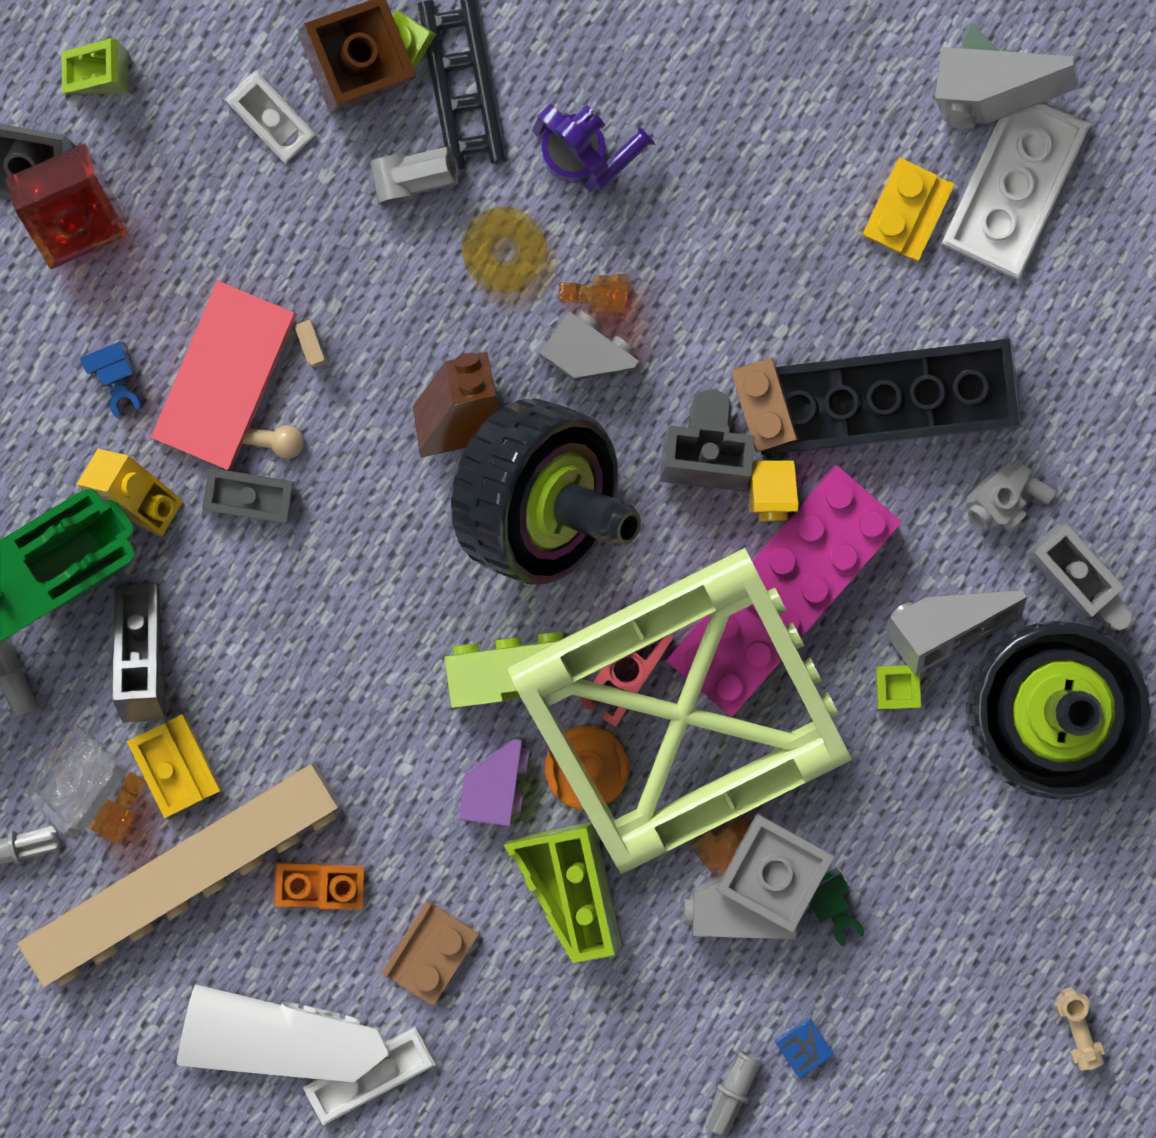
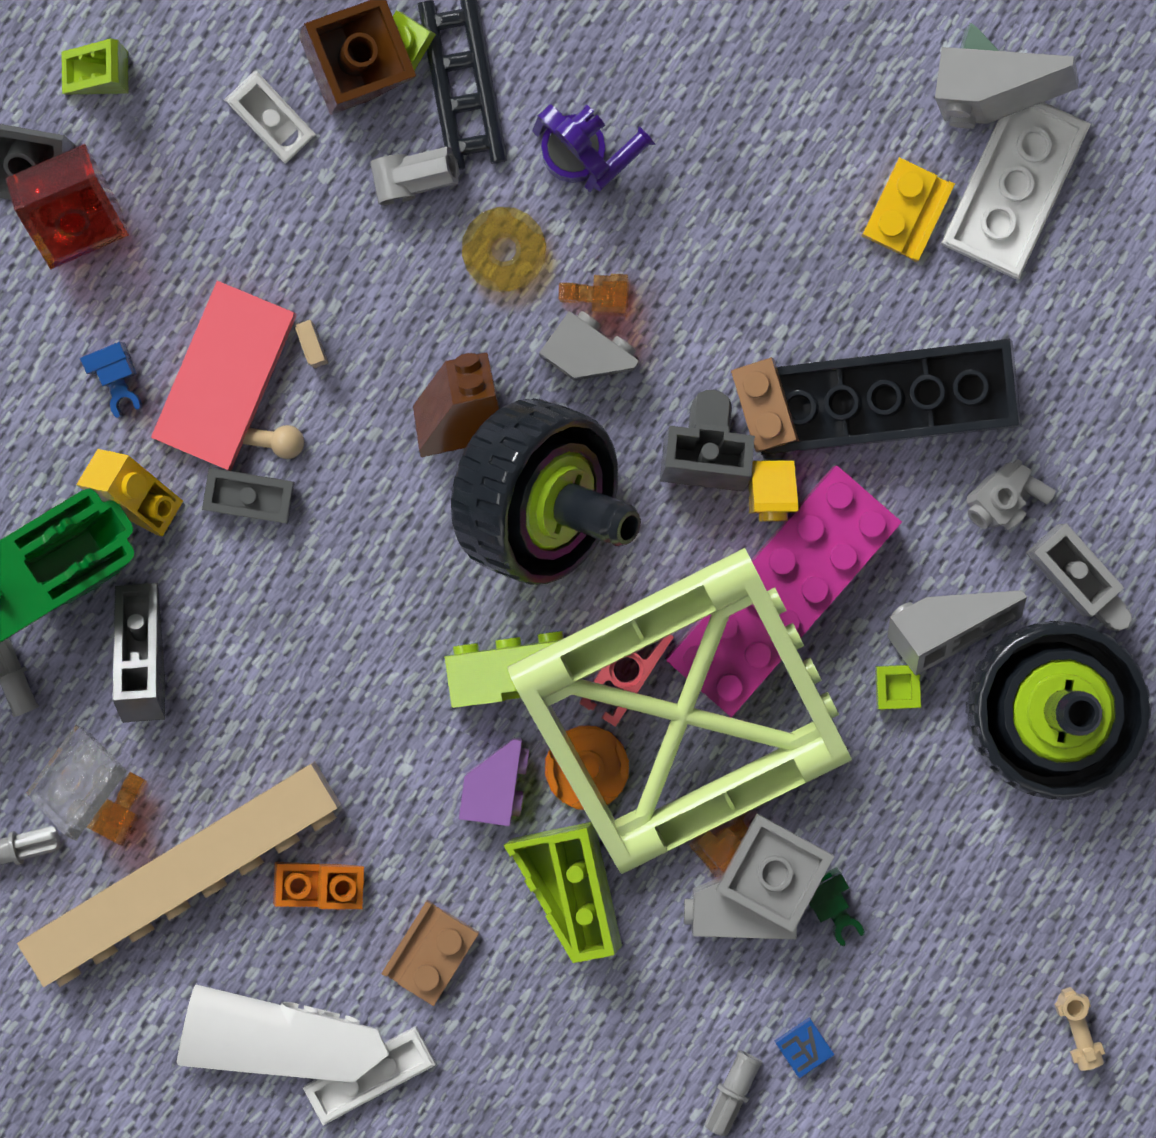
(174, 765): yellow plate -> none

